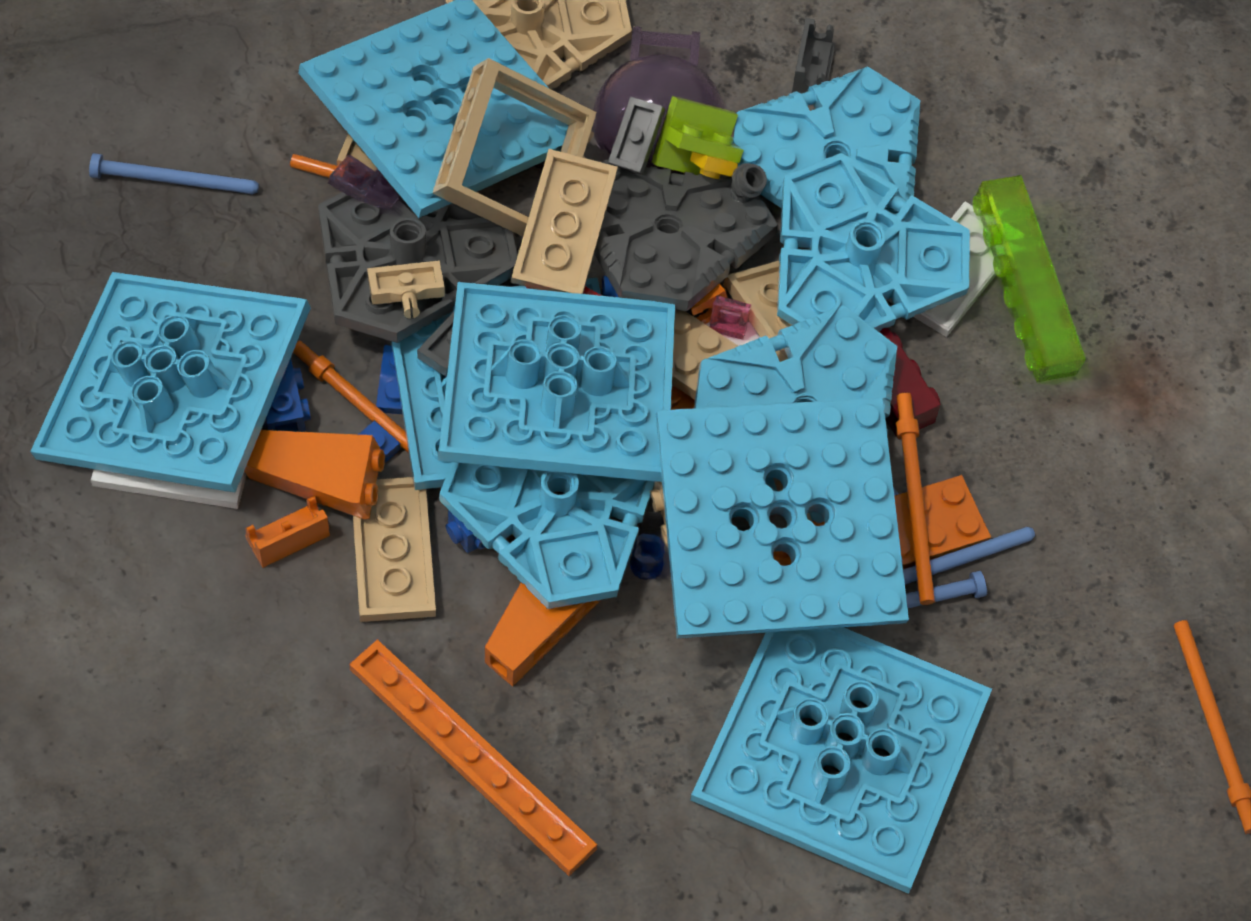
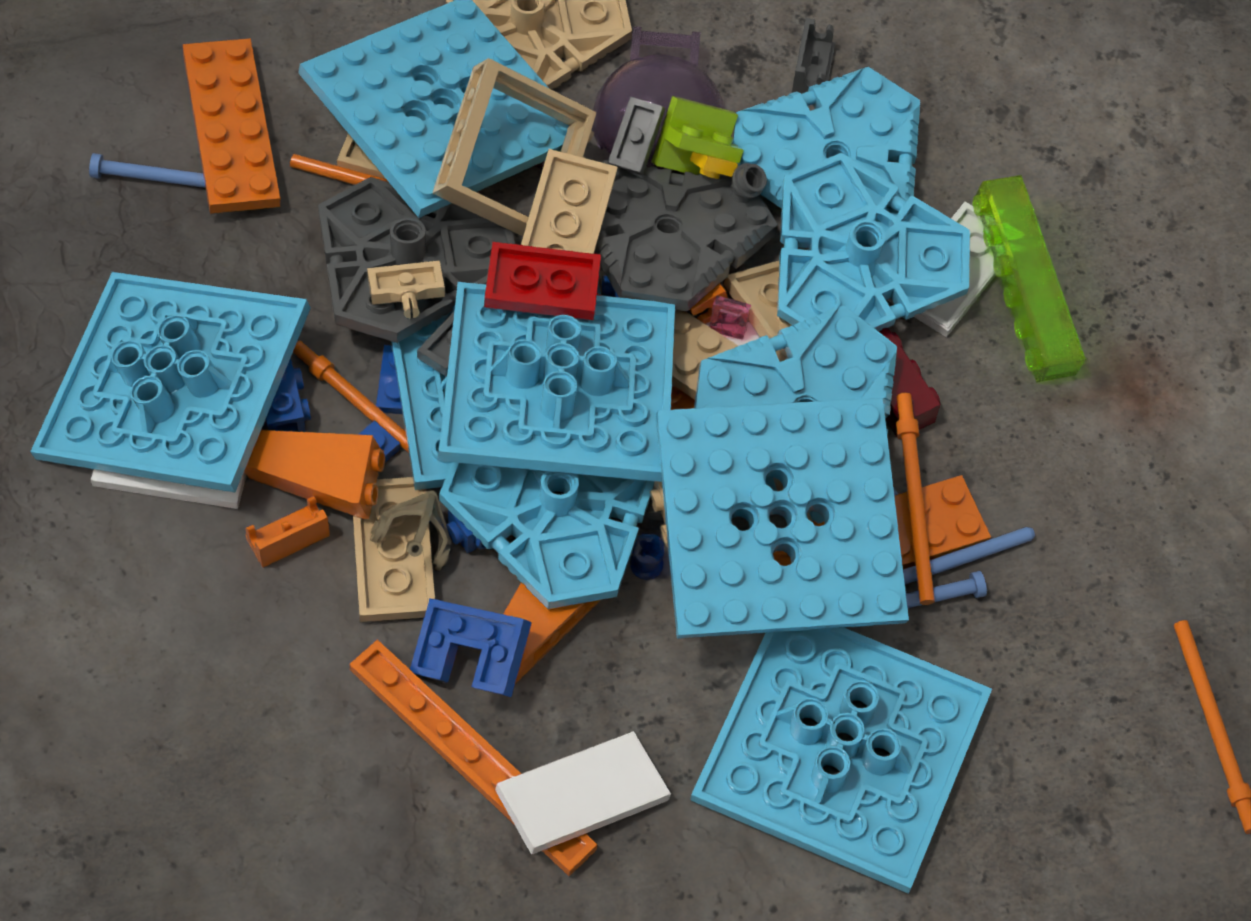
(231, 126): none -> orange plate
(363, 183): clear purple slope -> none
(429, 509): none -> dark tan helmet
(495, 634): none -> blue plate
(542, 280): none -> red plate
(582, 792): none -> white tile

